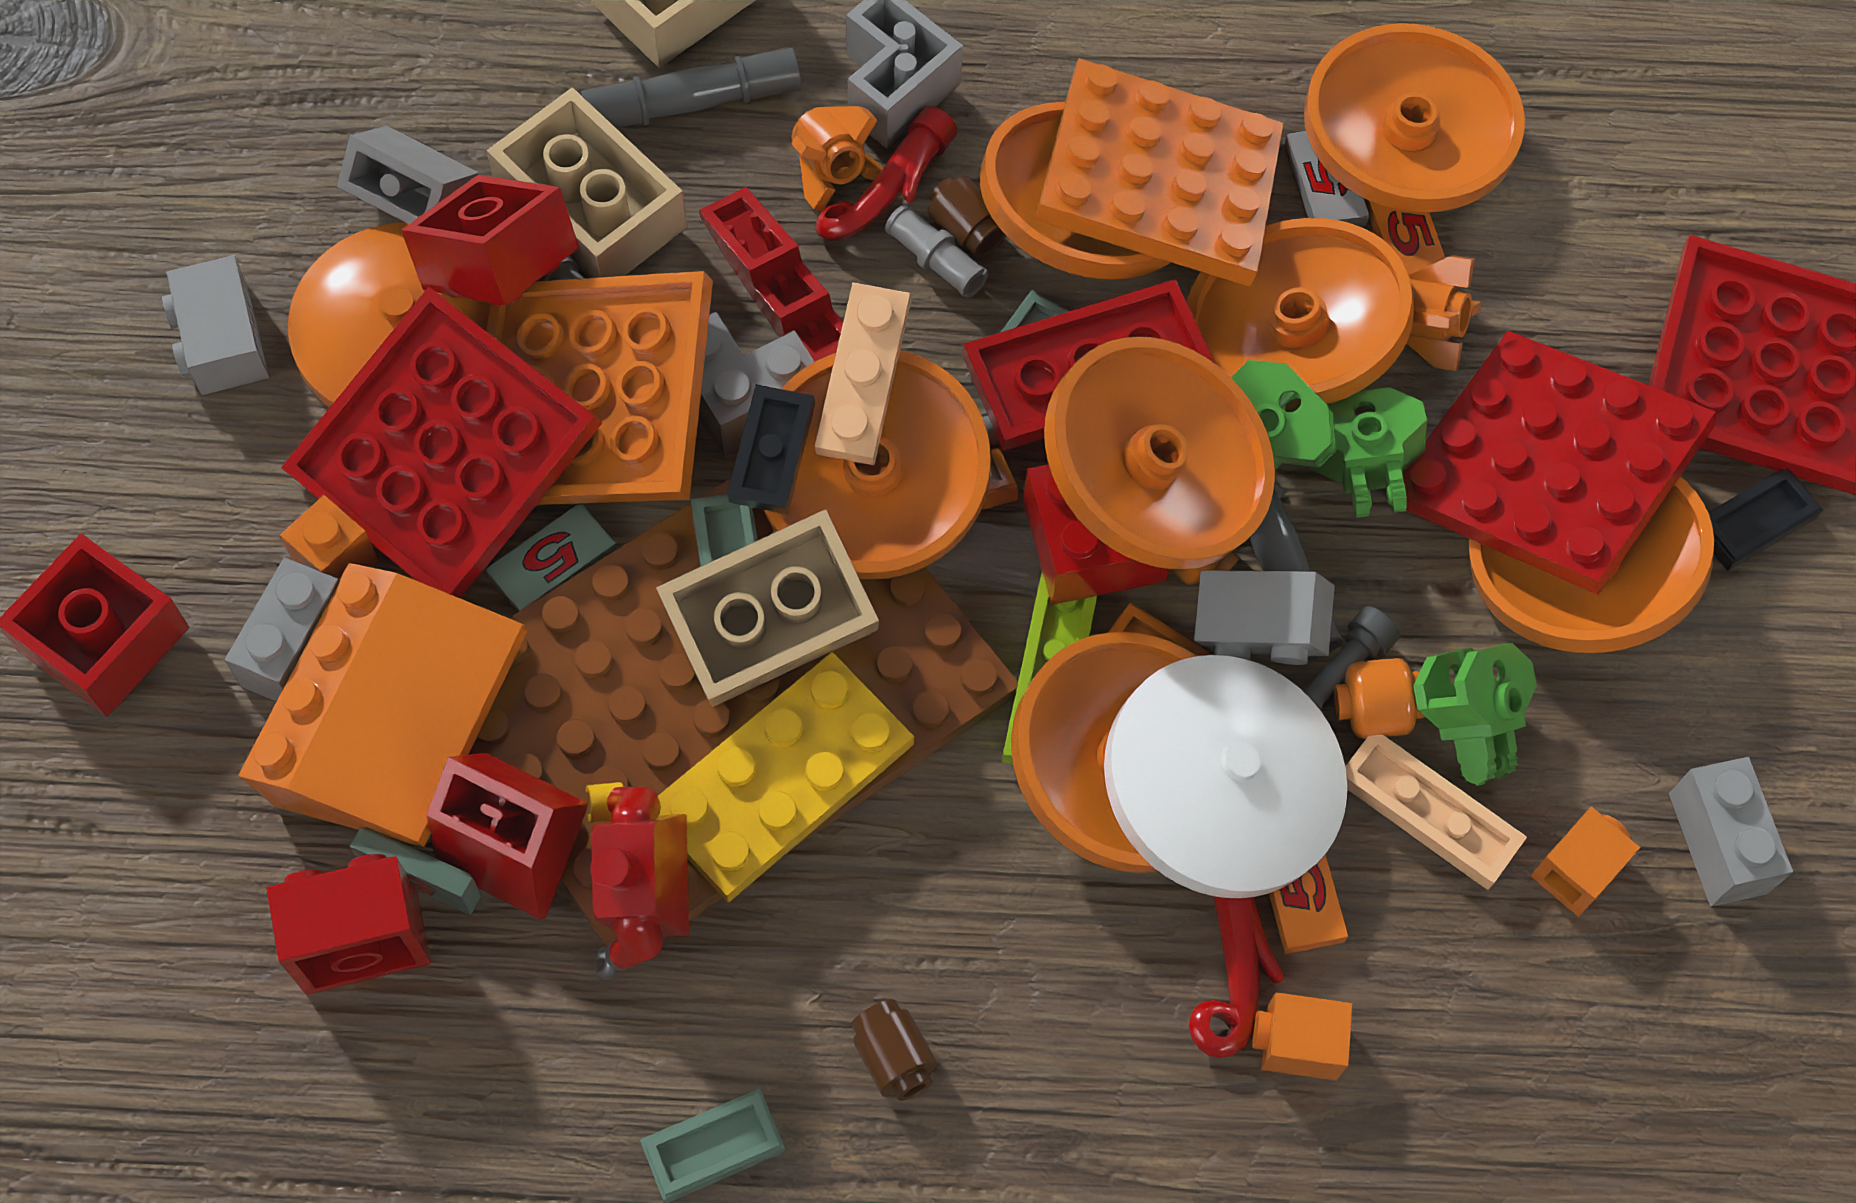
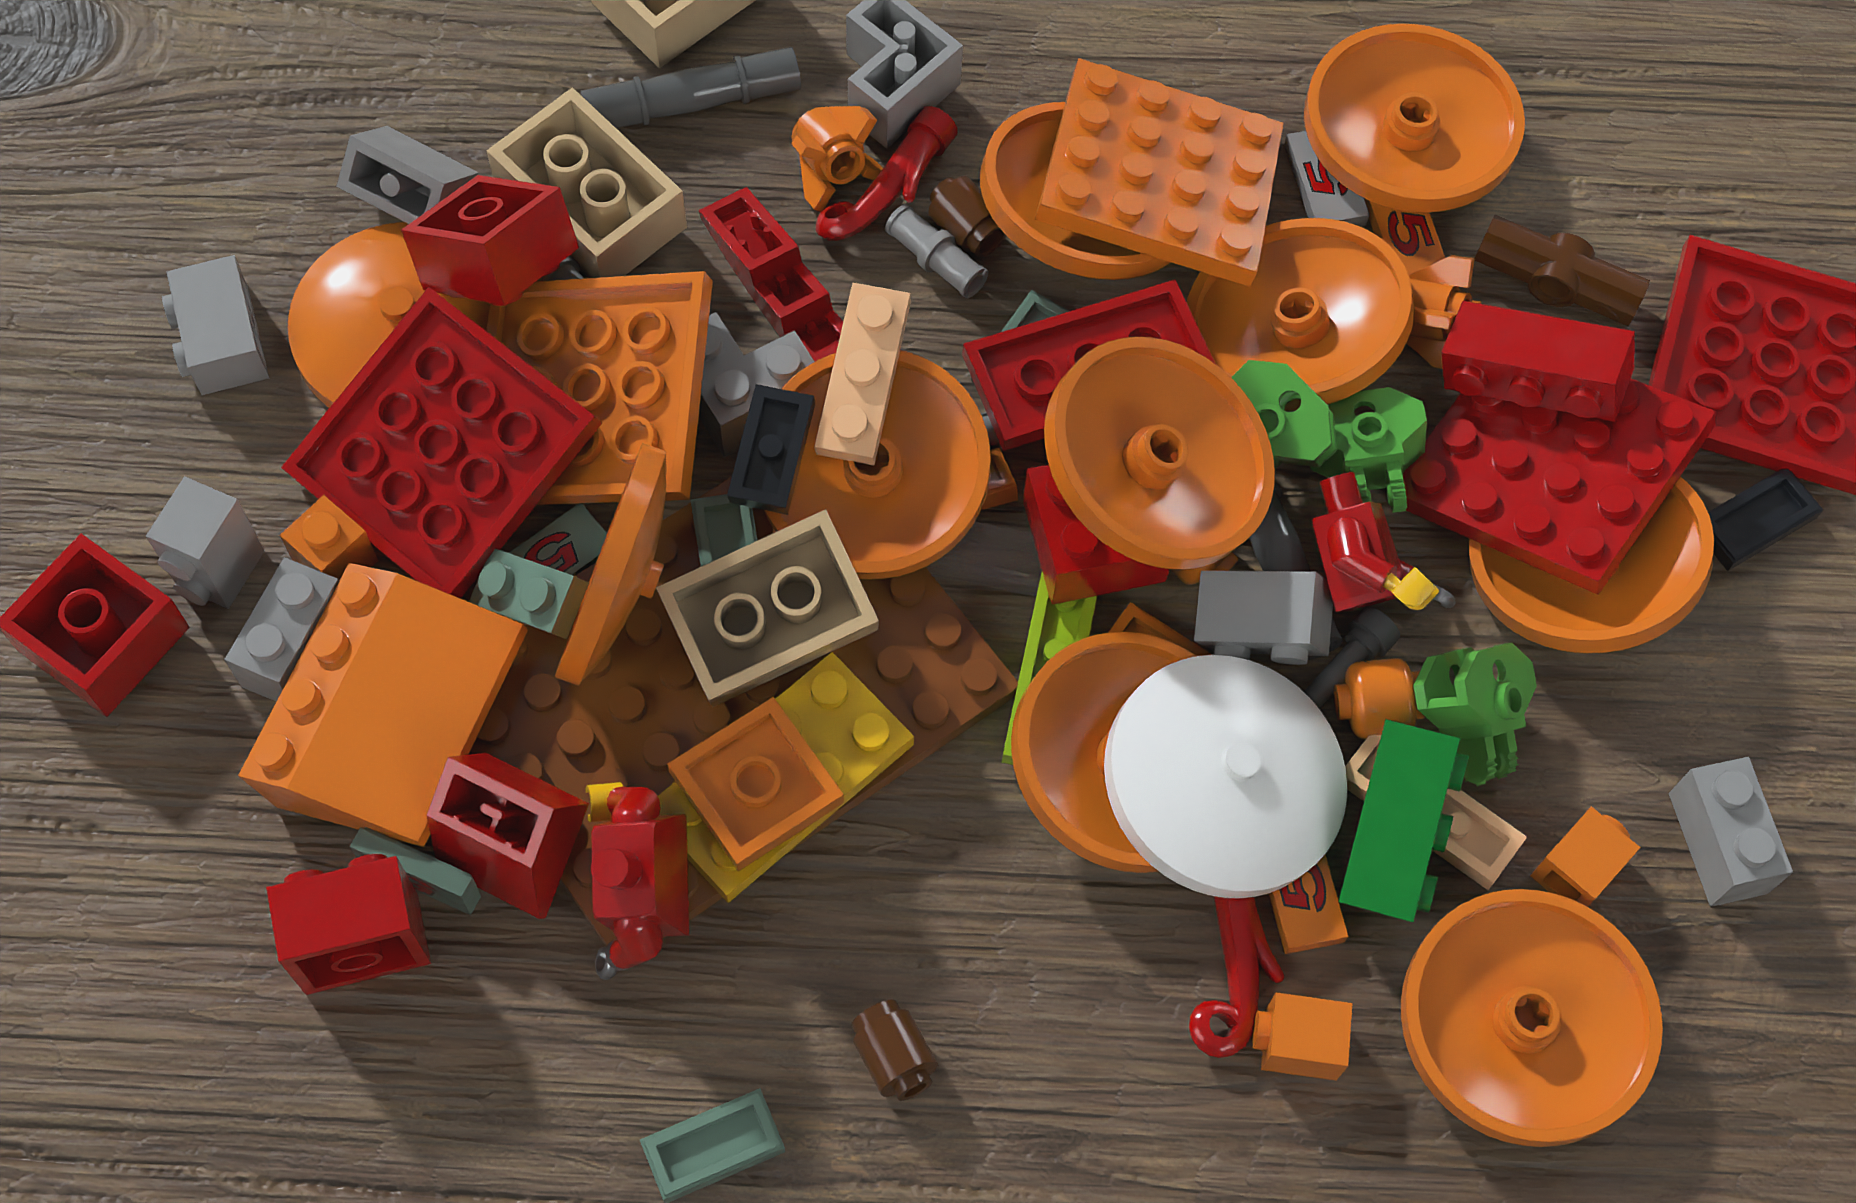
(205, 544): none -> light grey brick
(529, 593): none -> sand green plate
(622, 568): none -> orange dish
(755, 783): none -> orange plate
(1362, 555): none -> red torso
(1403, 821): none -> green brick
(1531, 1018): none -> orange dish
(1538, 360): none -> red brick
(1562, 270): none -> reddish brown piece

